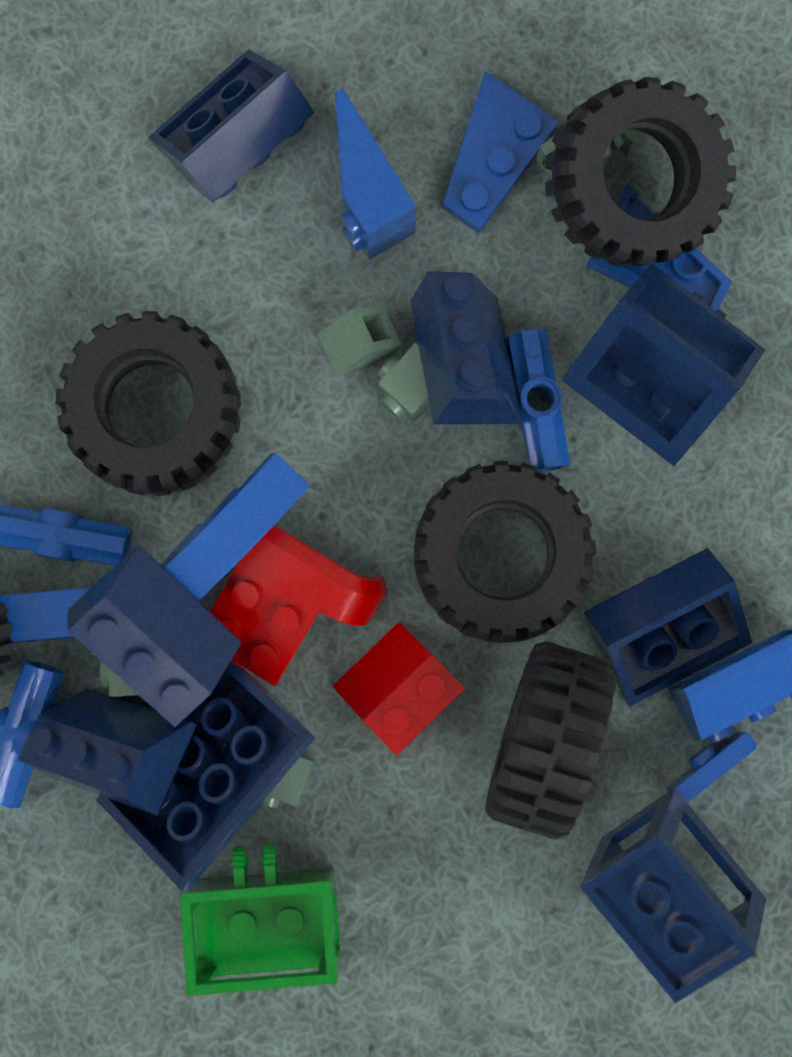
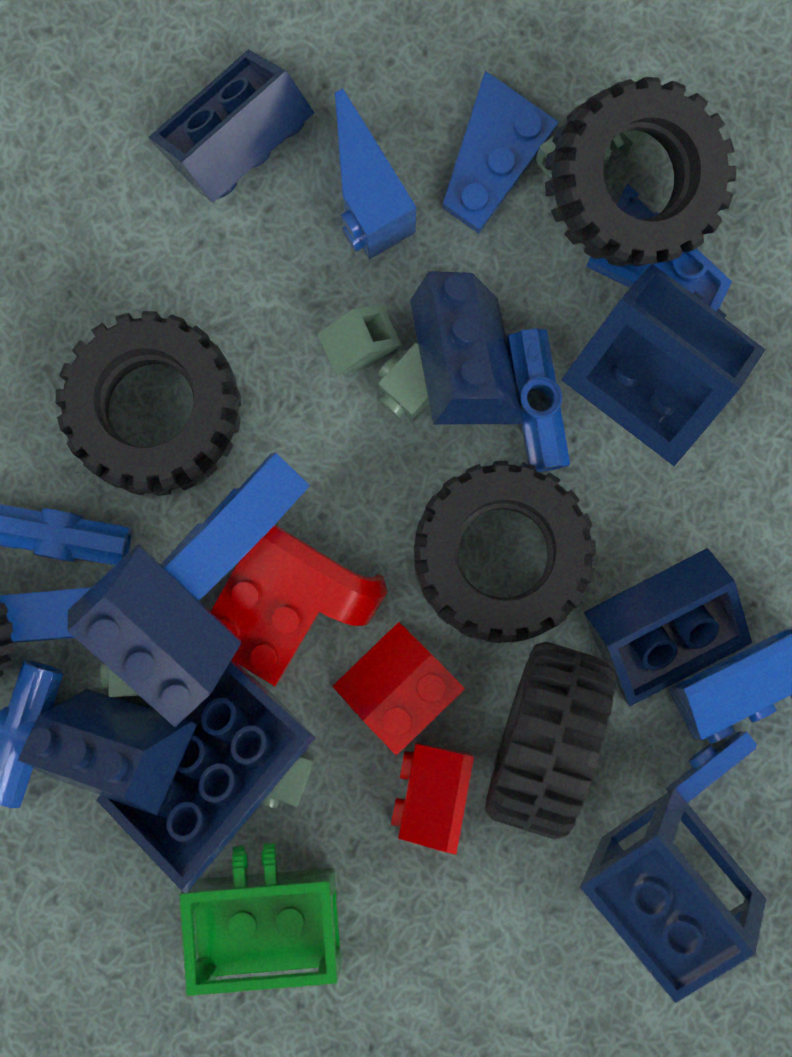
(434, 796): none -> red slope

